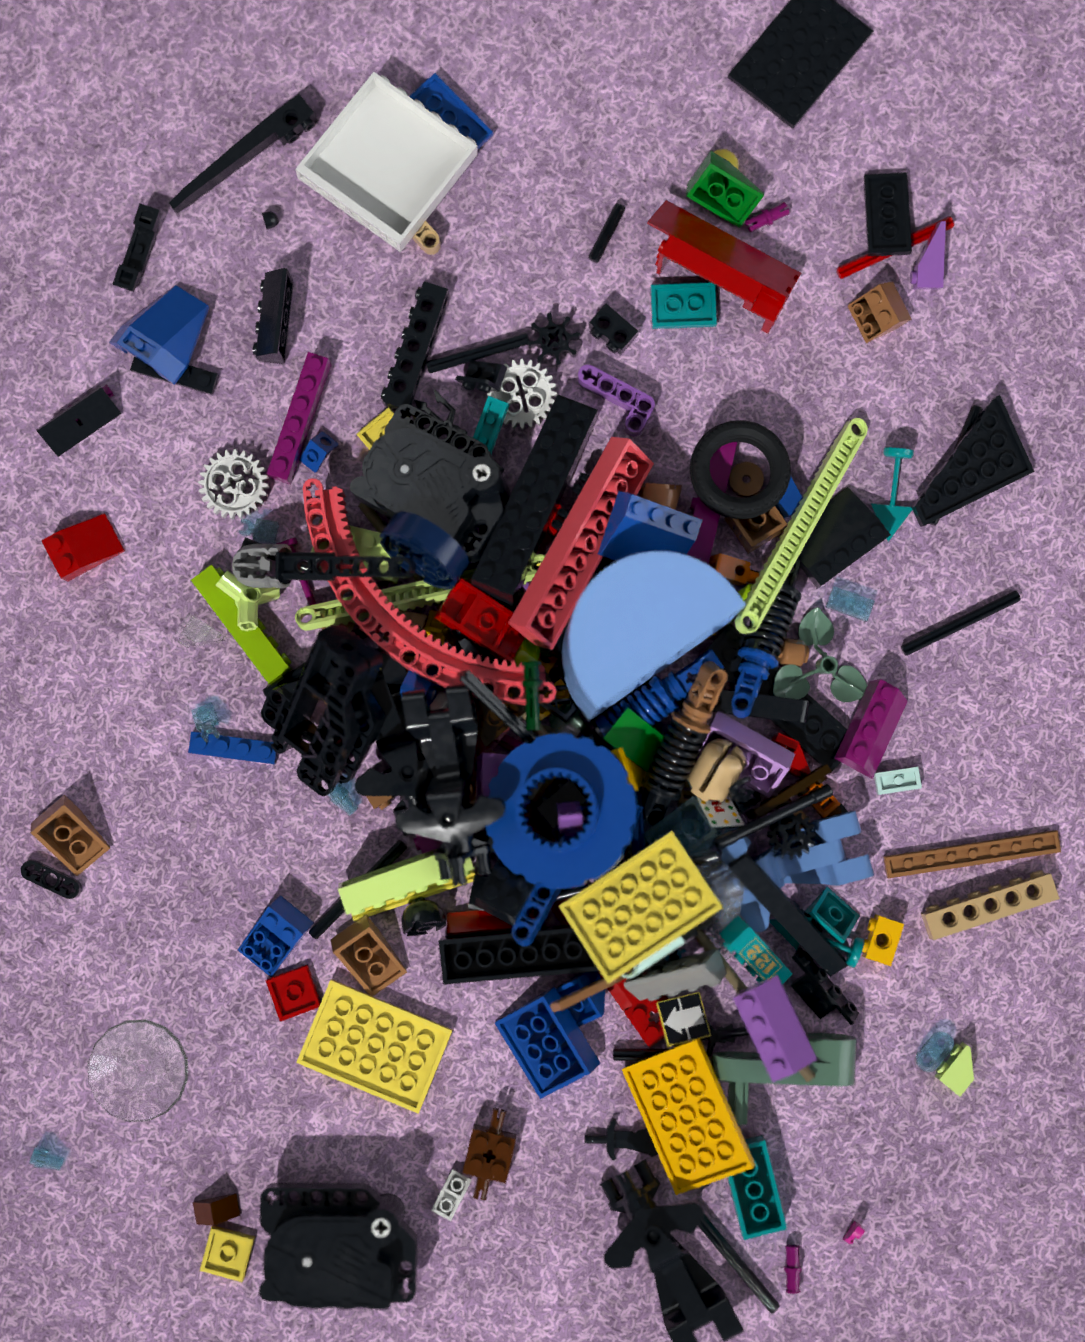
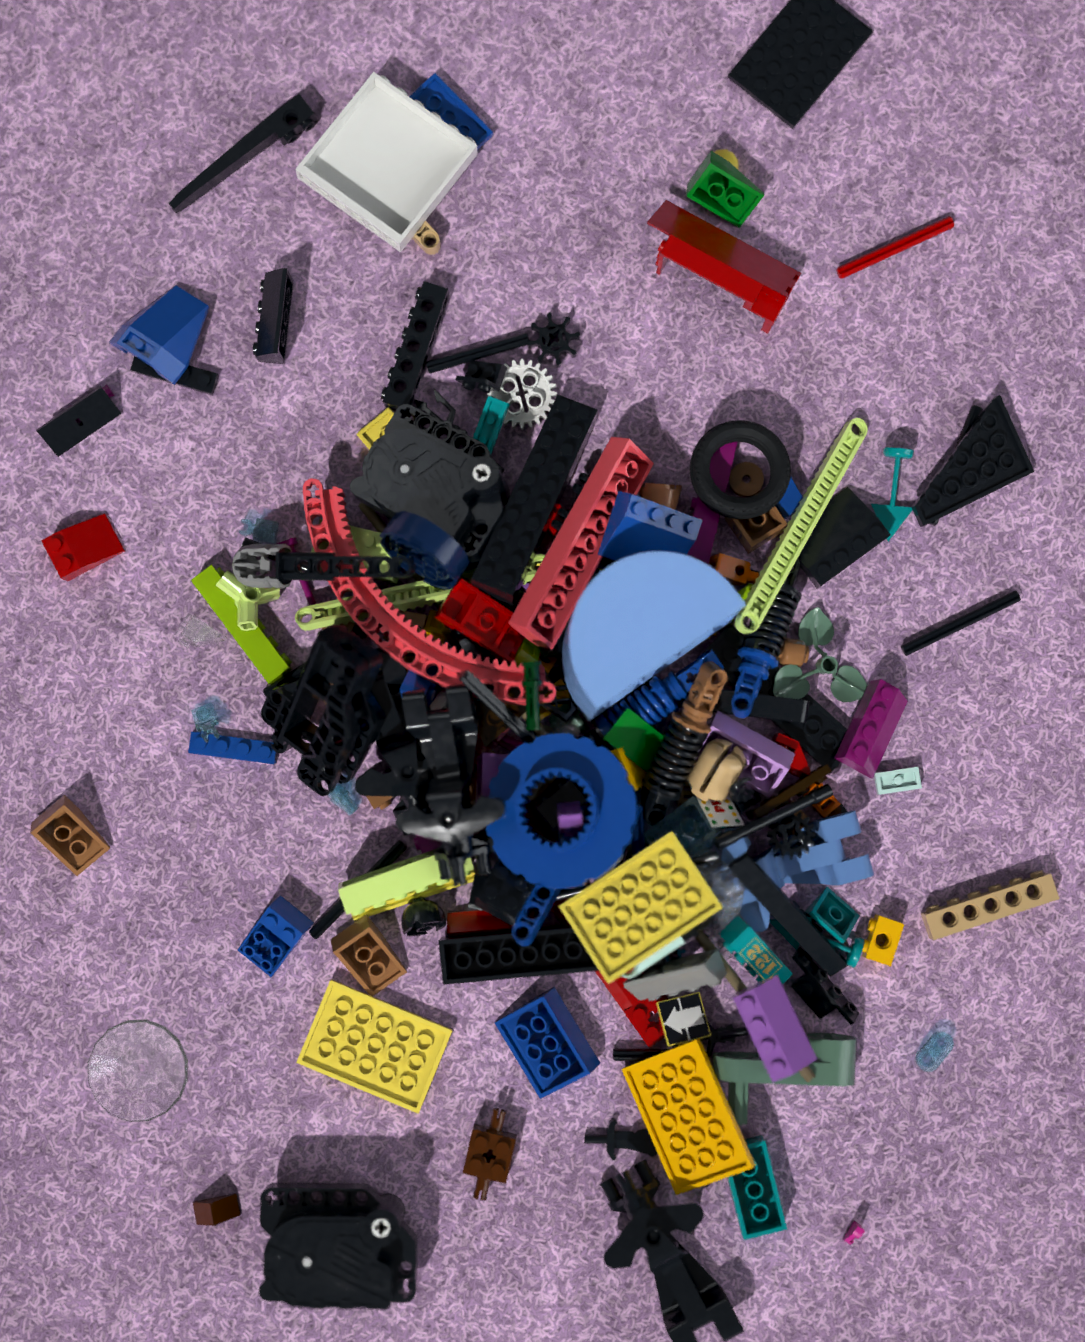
(39, 867): black beam -> none
(45, 1159): clear light blue cone -> none
(139, 248): black slope -> none
(226, 466): white gear -> none
(227, 1253): light yellow tile -> none
(270, 219): black hinge -> none
(293, 992): red tile -> none
(299, 418): magenta brick -> none
(316, 451): blue bracket -> none
(451, 1195): white slope -> none
(583, 993): medium nougat tile -> none
(589, 1008): blue slope -> none
(606, 233): black axle -> none
(613, 396): medium lavender beam -> none
(617, 326): black brick -> none
(683, 305): teal plate -> none
(738, 1265): black axle -> none
(767, 217): magenta pin -> none
(792, 1269): magenta pin -> none
(850, 604): clear light blue plate -> none
(879, 311): medium nougat slope -> none
(887, 214): black tile -> none
(929, 267): medium lavender slope -> none
(957, 1070): yellowish green slope -> none
(972, 854): medium nougat tile -> none

